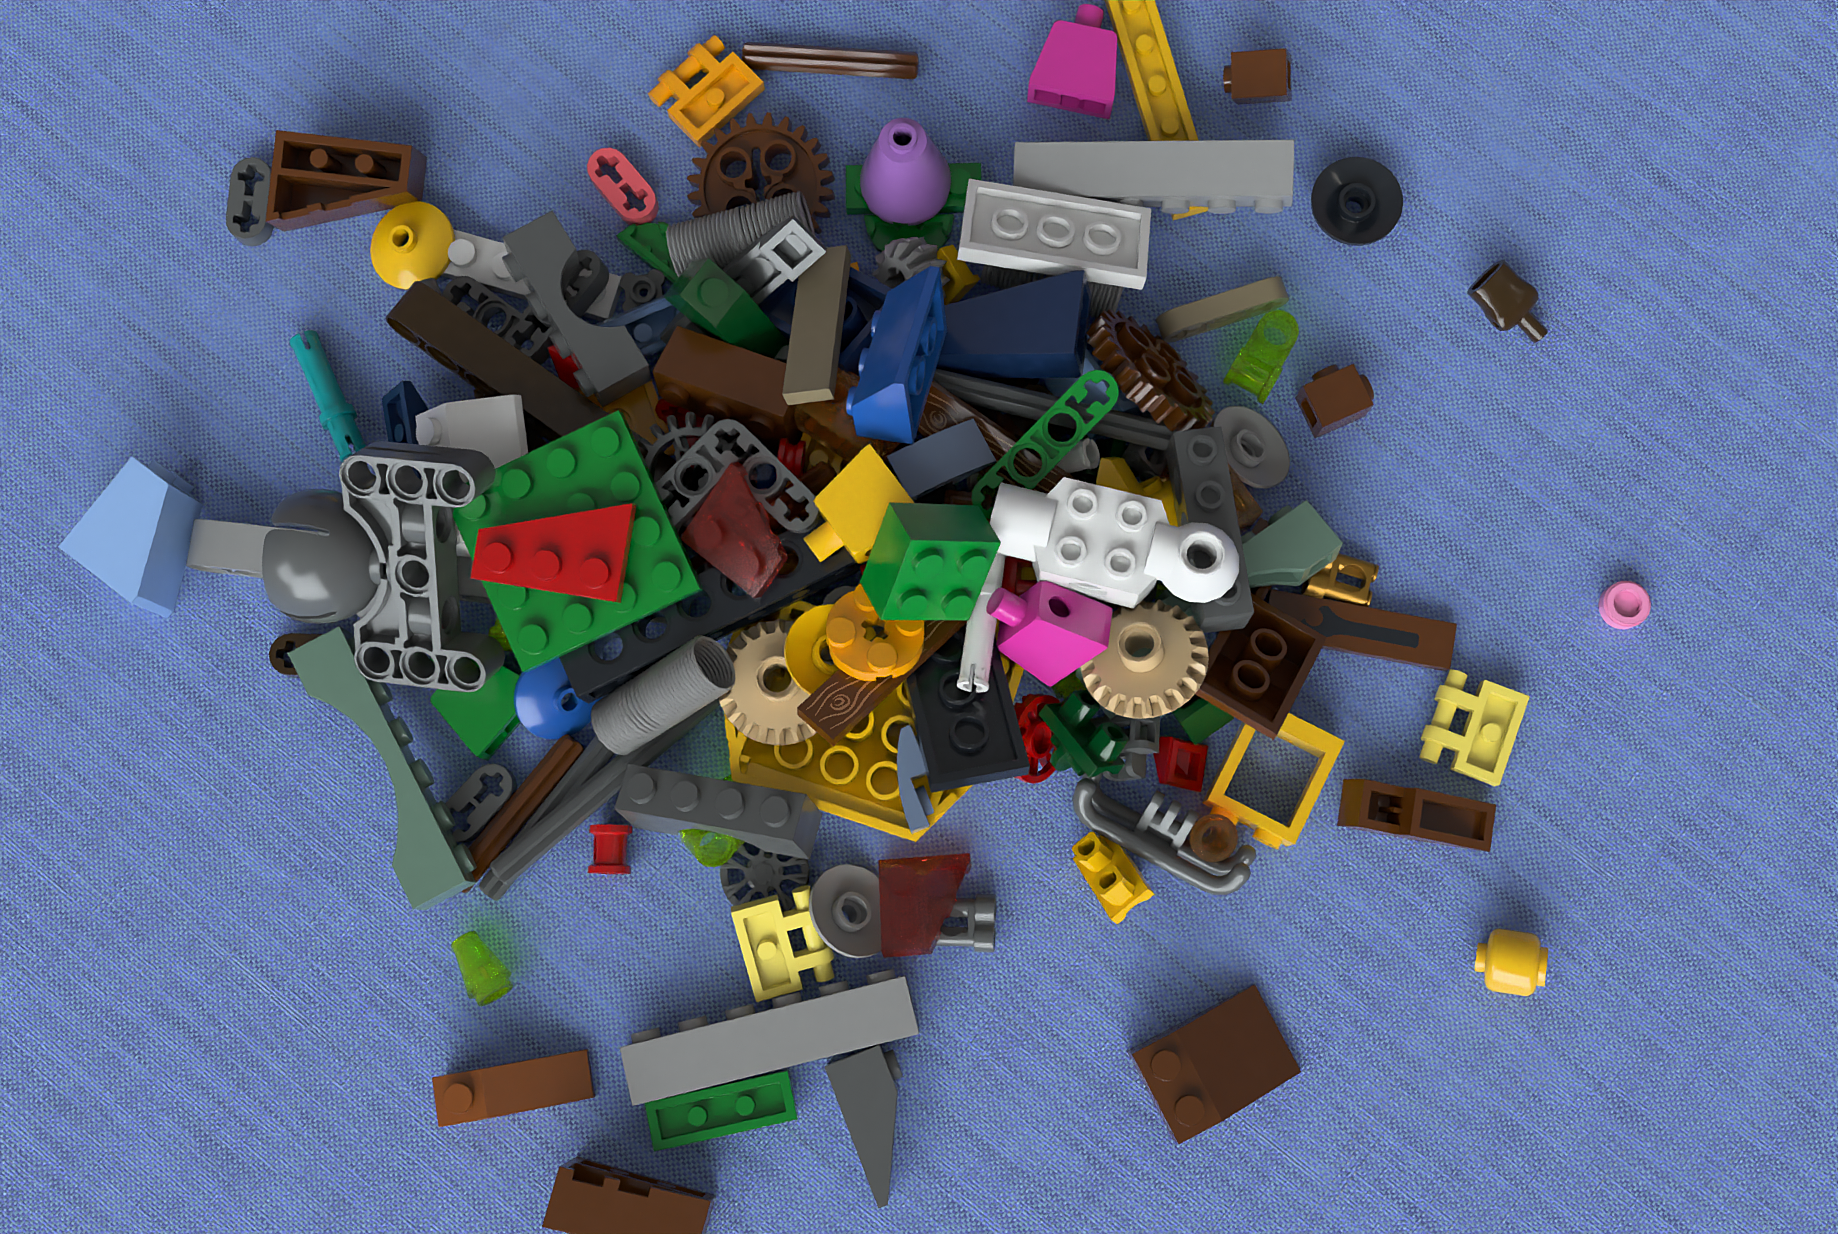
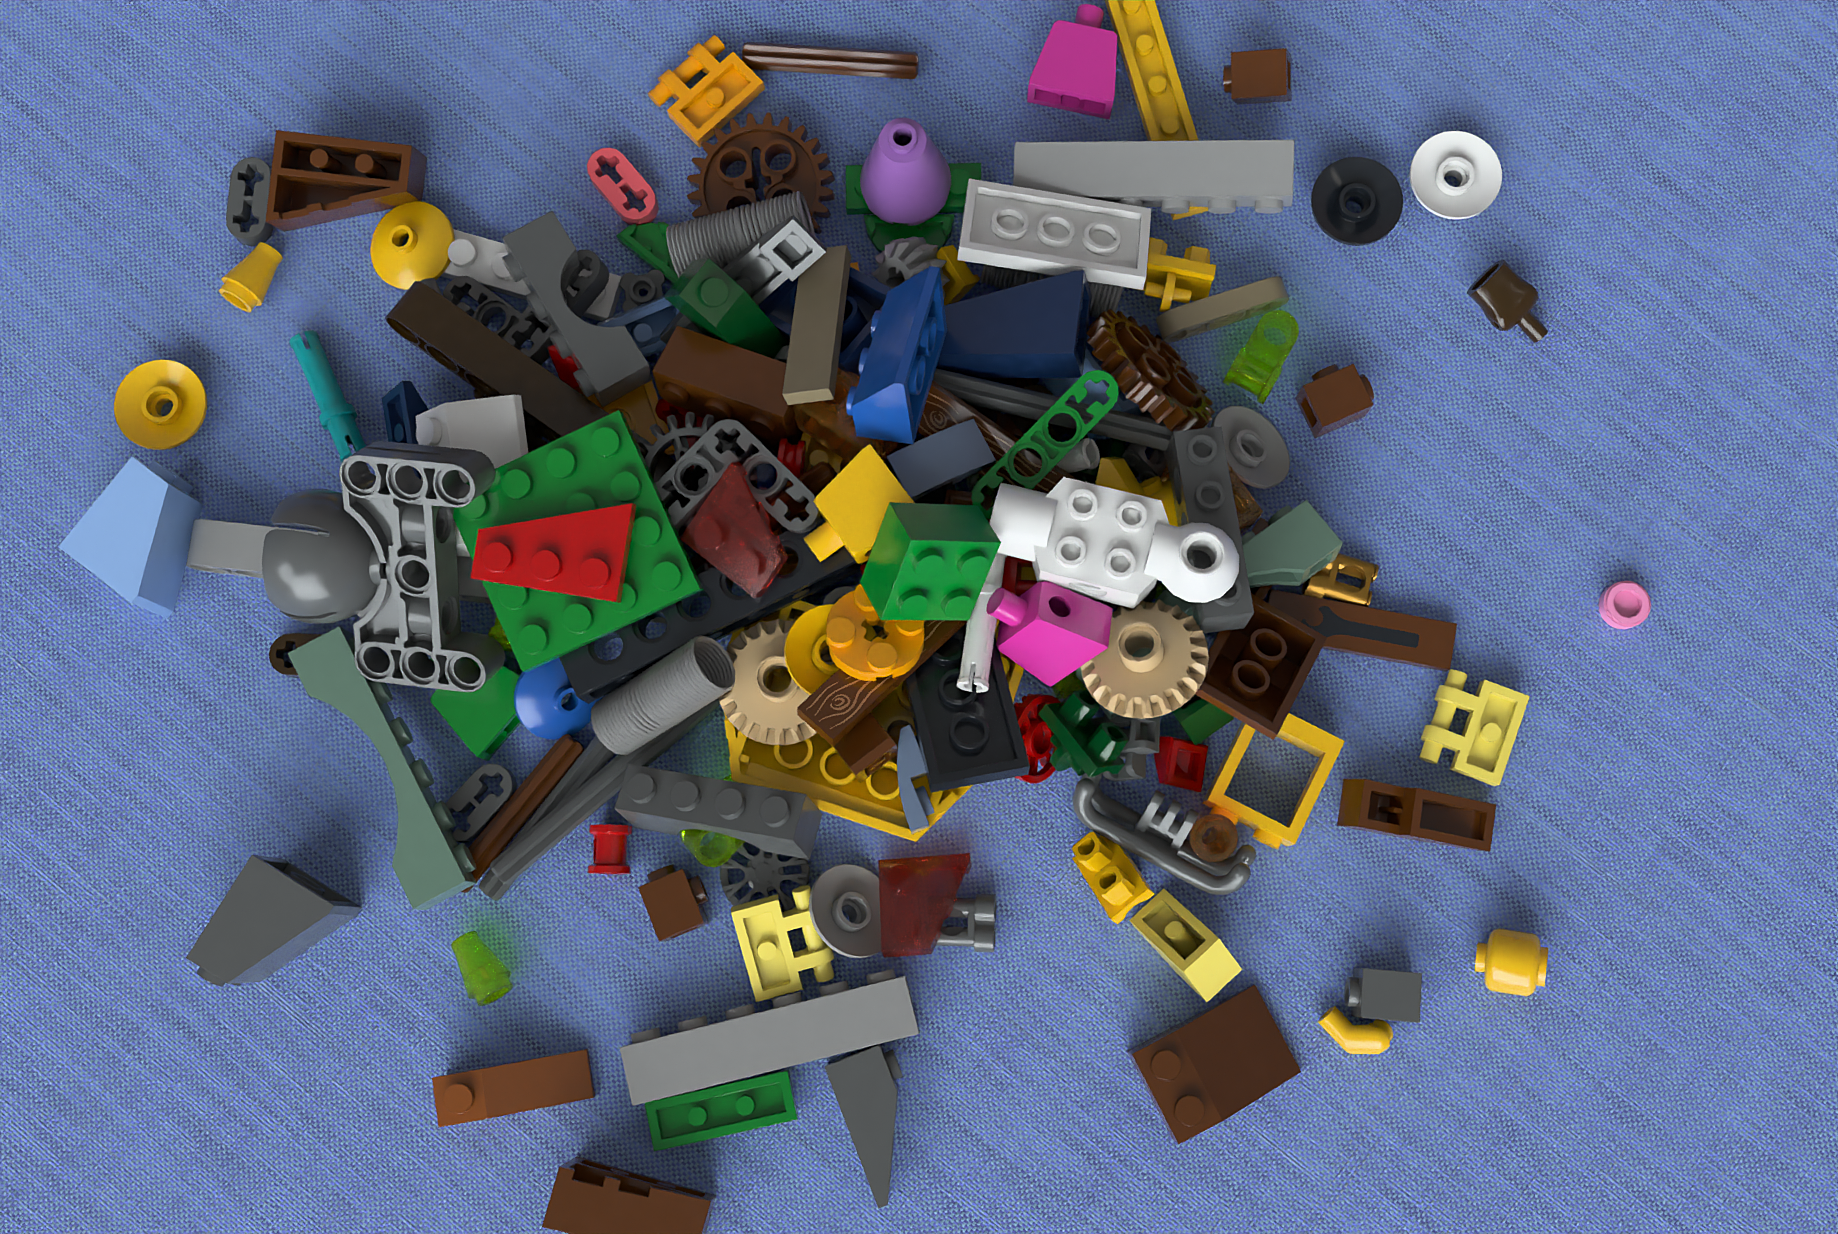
(143, 396): none -> yellow dish
(250, 279): none -> yellow cone
(267, 922): none -> dark grey slope
(674, 902): none -> reddish brown brick
(866, 748): none -> reddish brown slope
(1177, 277): none -> yellow hips
(1186, 945): none -> light yellow slope
(1356, 1038): none -> yellow arm
(1384, 994): none -> dark grey brick
(1466, 159): none -> white dish

